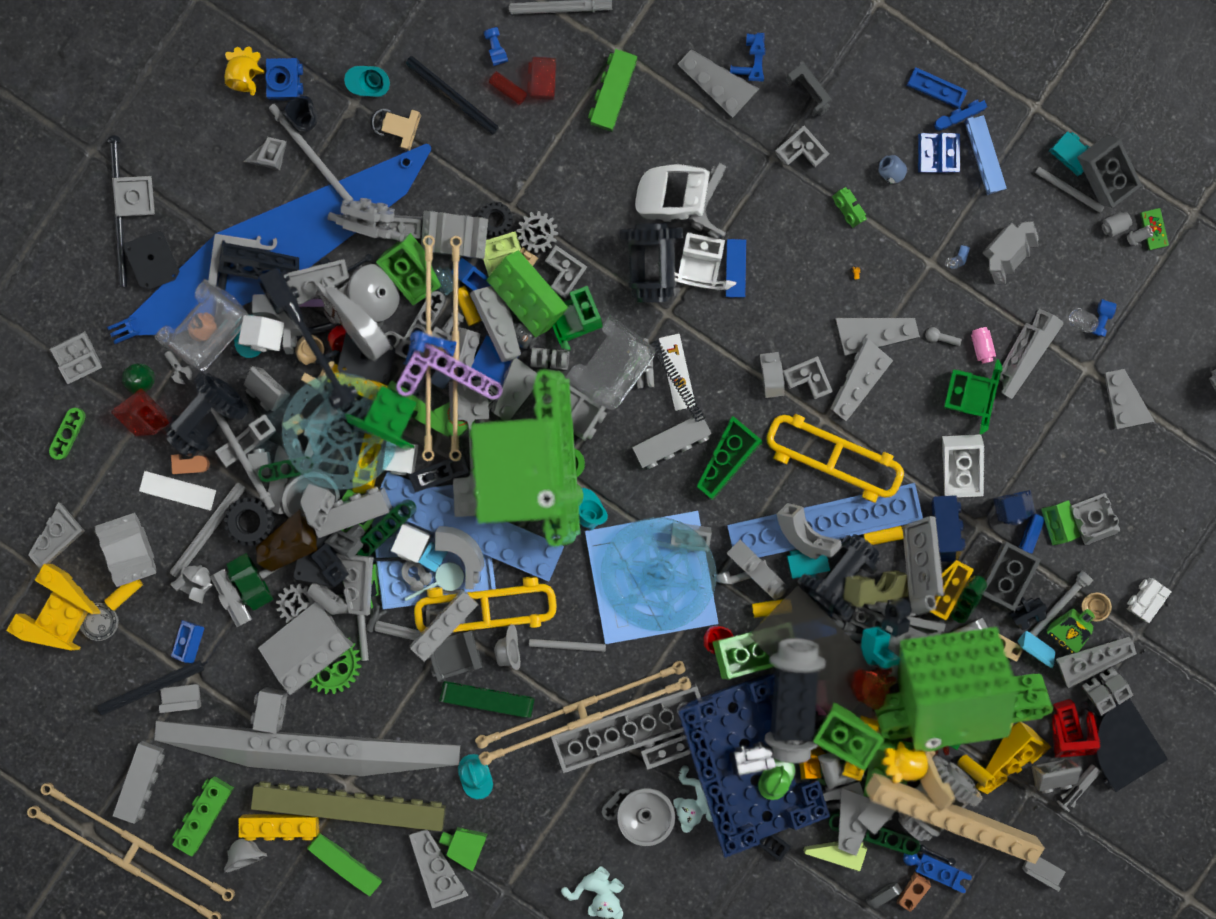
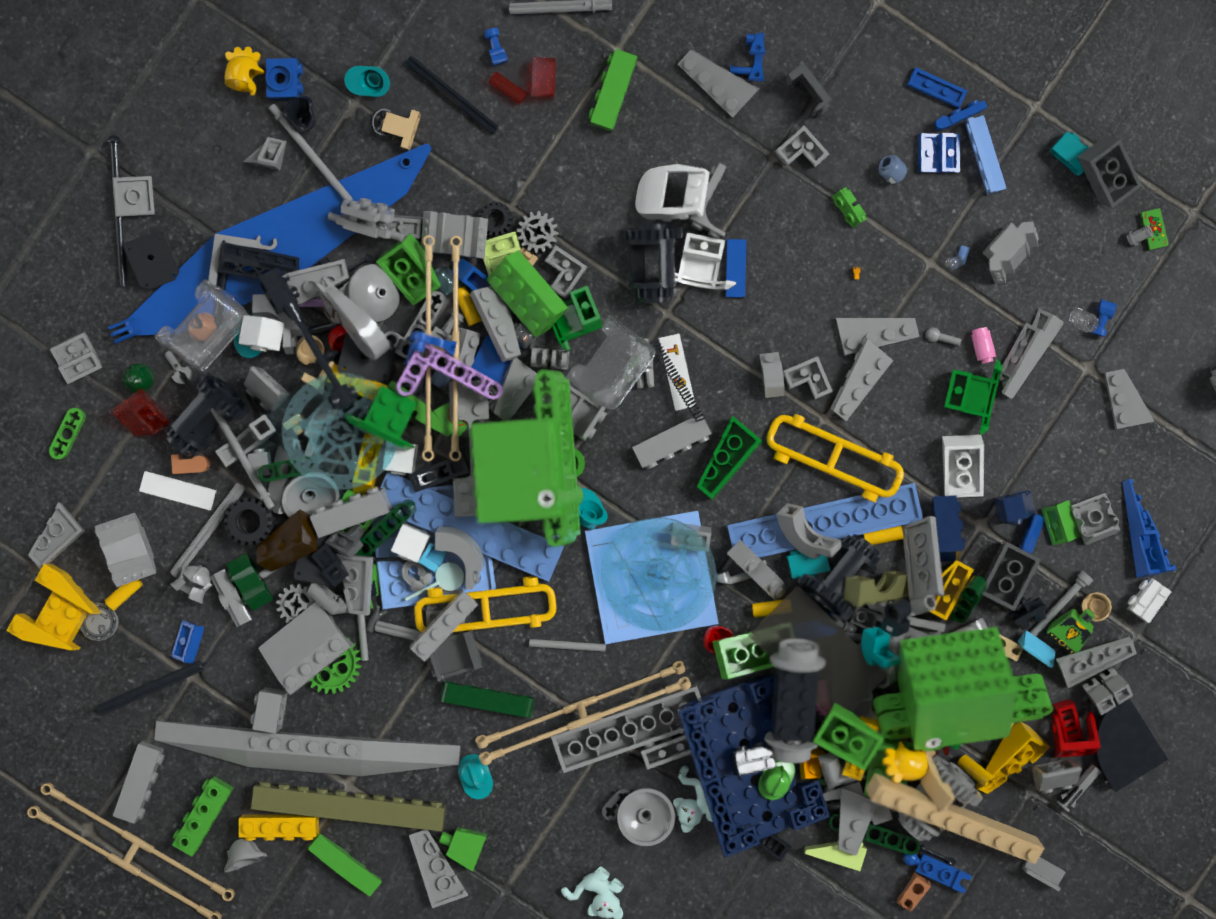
(180, 698): light grey panel -> none
(316, 505): light grey slope -> none
(507, 649): light grey piece -> none
(872, 686): clear red hinge -> none
(875, 816): light grey panel -> none
(884, 895): dark grey beam -> none
(1069, 189): light grey bar -> none
(1116, 224): light grey brick -> none
(1148, 552): none -> blue wedge

